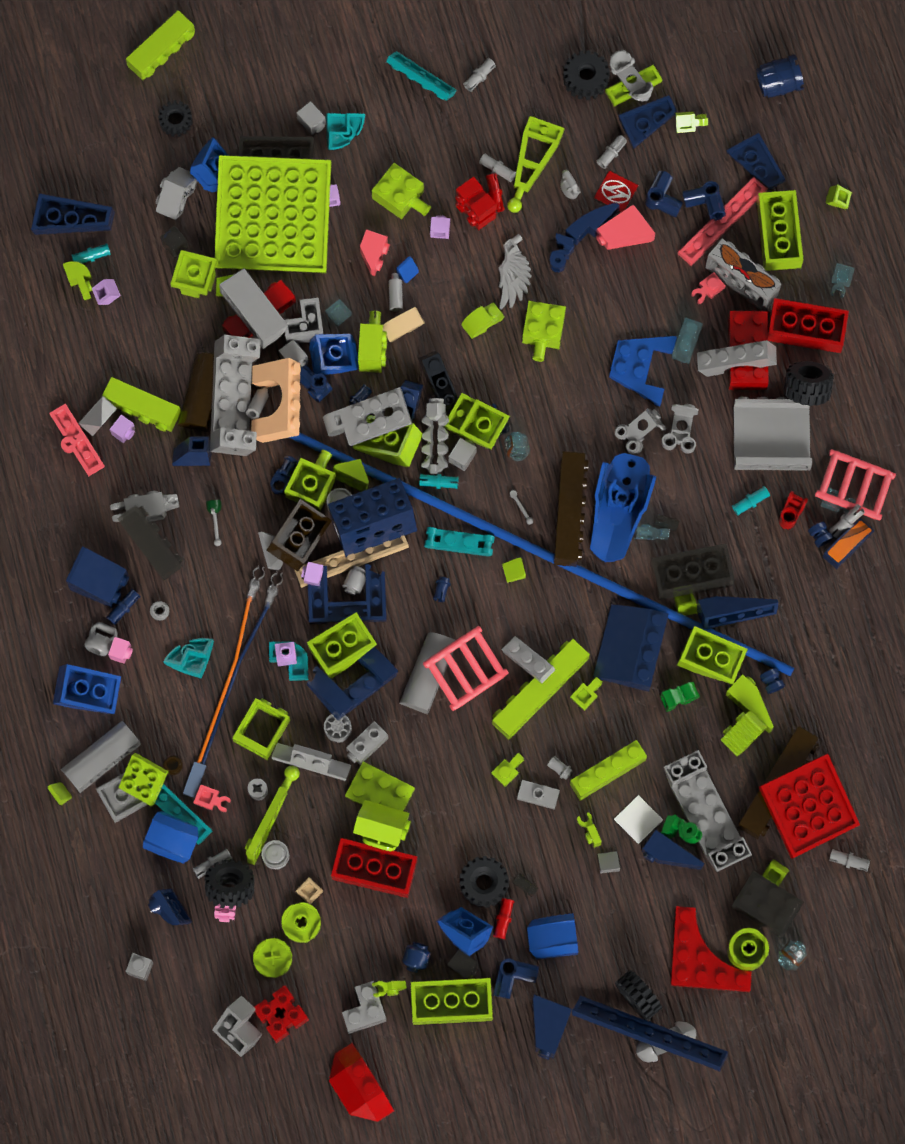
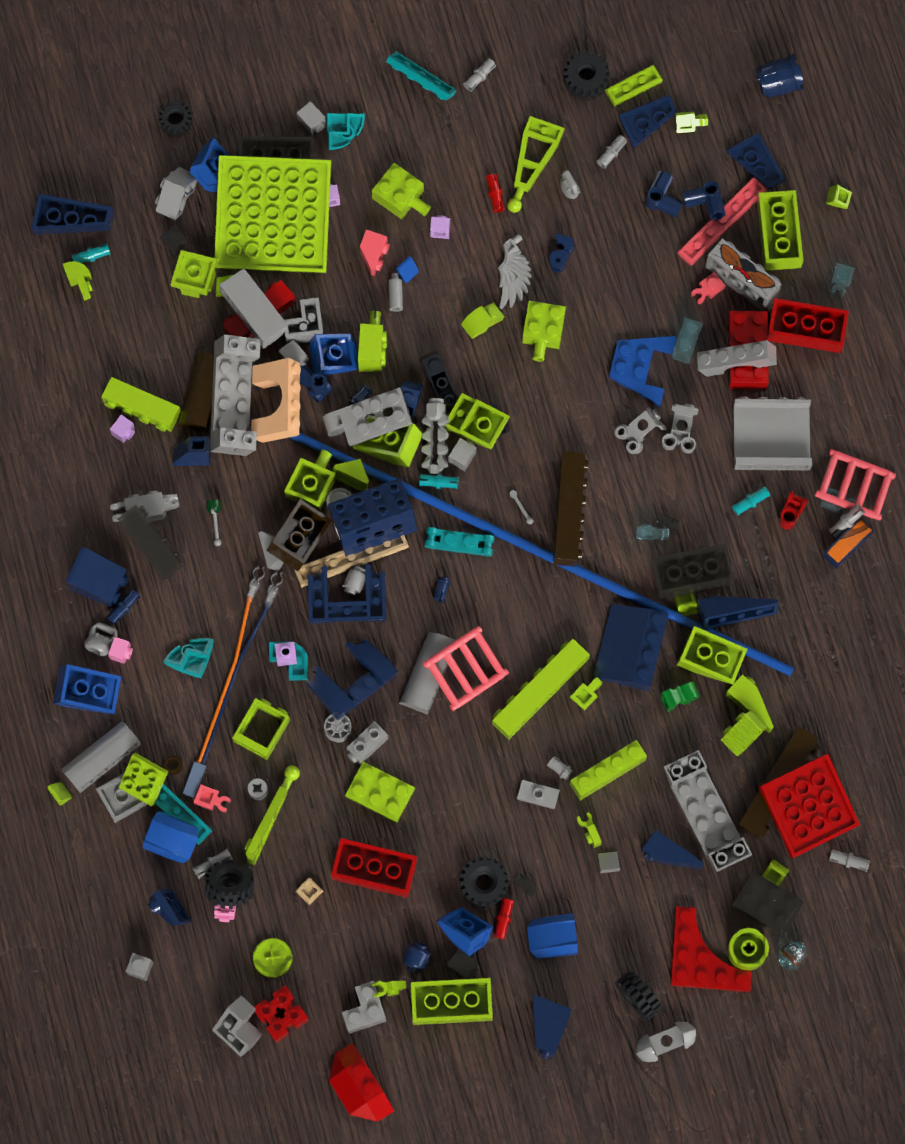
(76, 440): coral hinge -> none
(97, 415): light grey slope -> none
(106, 292): lavender plate -> none
(157, 605): light grey plate -> none
(160, 45): lime brick -> none
(257, 403): light grey cylinder -> none
(275, 854): light grey wheel -> none
(284, 474): dark blue connector -> none
(311, 760): light grey bracket -> none
(312, 573): lavender plate -> none
(312, 921): lime plate -> none
(338, 312): clear light blue tile -> none
(341, 645): lime slope -> none
(381, 825): lime brick -> none
(403, 324): tan slope -> none
(475, 203): red brick -> none
(497, 167): light grey pin -> none
(506, 772): lime plate -> none
(514, 570): lime slope -> none
(517, 446): clear light blue head -> none
(520, 971): dark blue piece -> none
(528, 659): light grey plate -> none
(590, 222): dark blue slope -> none
(616, 190): red sticker -> none
(620, 505): blue piece -> none
(622, 66): light grey piece -> none
(625, 230): coral slope -> none
(638, 819): white sticker -> none
(650, 1033): dark blue plate -> none
(687, 831): green leg -> none
(772, 680): dark blue wheel -> none
(808, 383): black tyre -> none
(820, 534): dark blue wheel -> none

